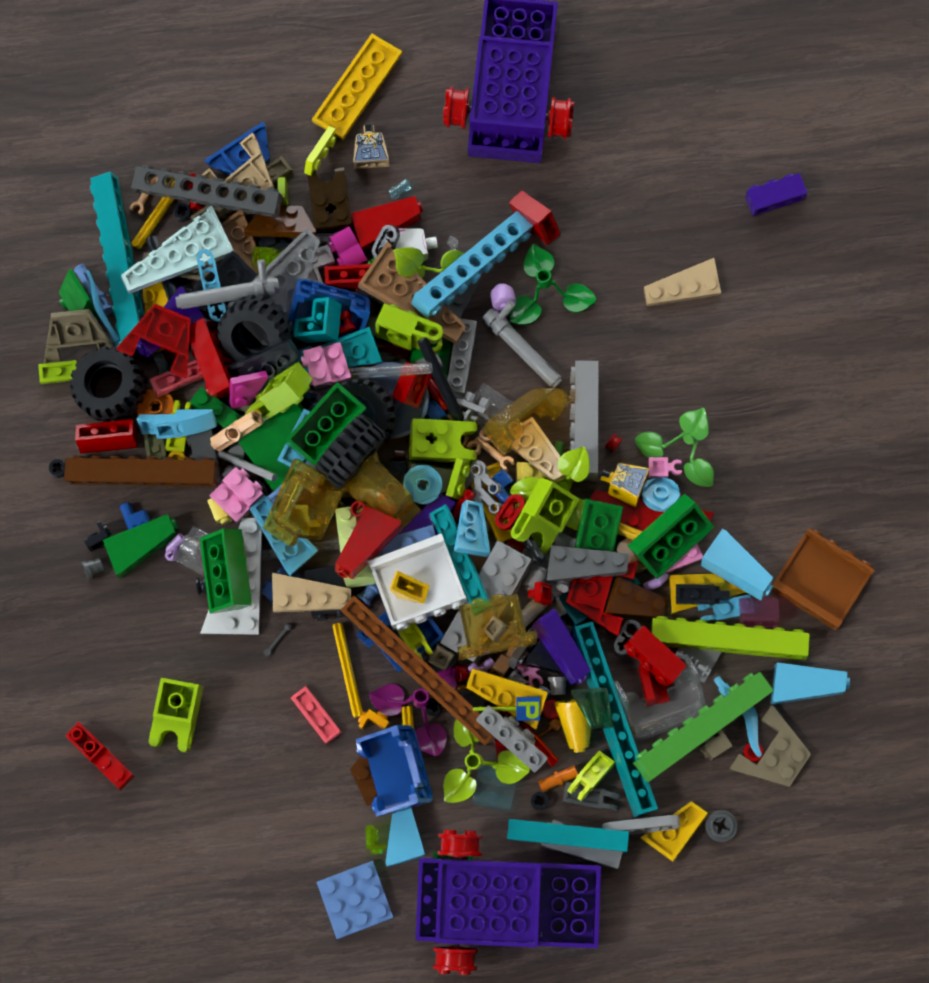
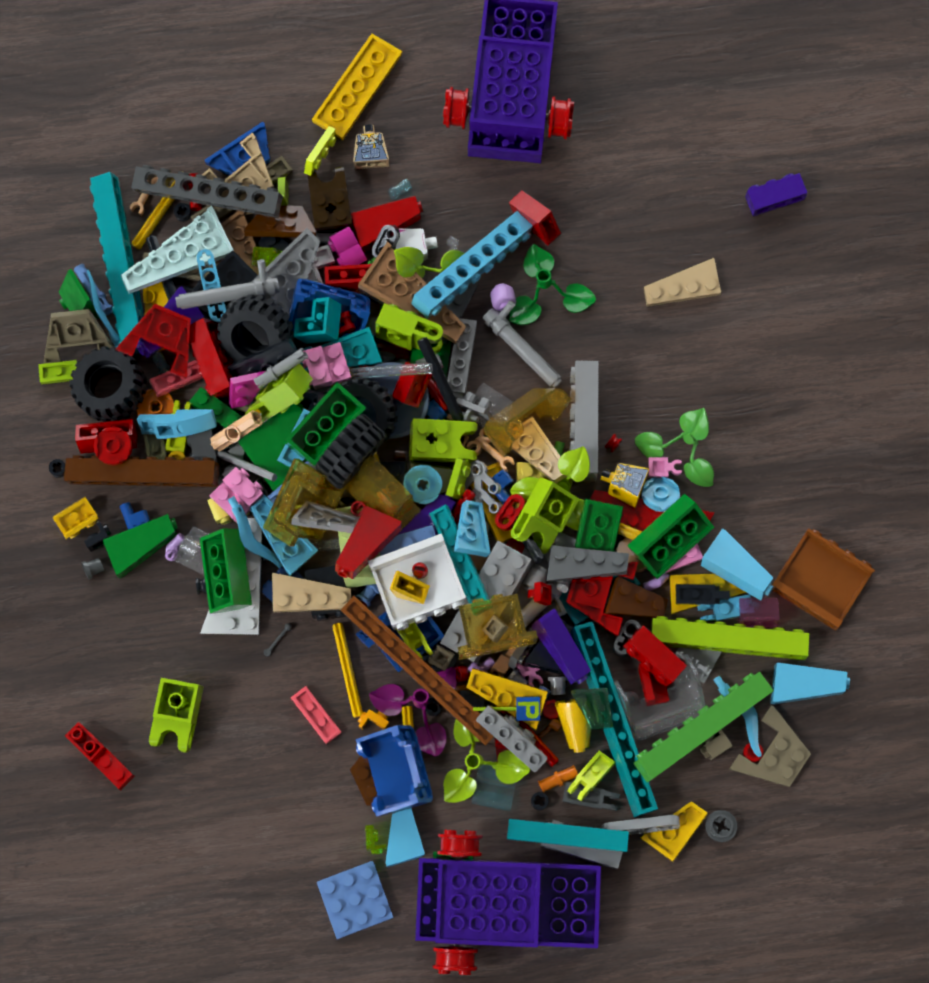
(76, 518): none -> yellow bracket
(113, 446): none -> red tile
(247, 537): none -> medium azure piece
(274, 372): none -> light grey pin
(323, 517): none -> light grey wing
(419, 574): none -> red hinge

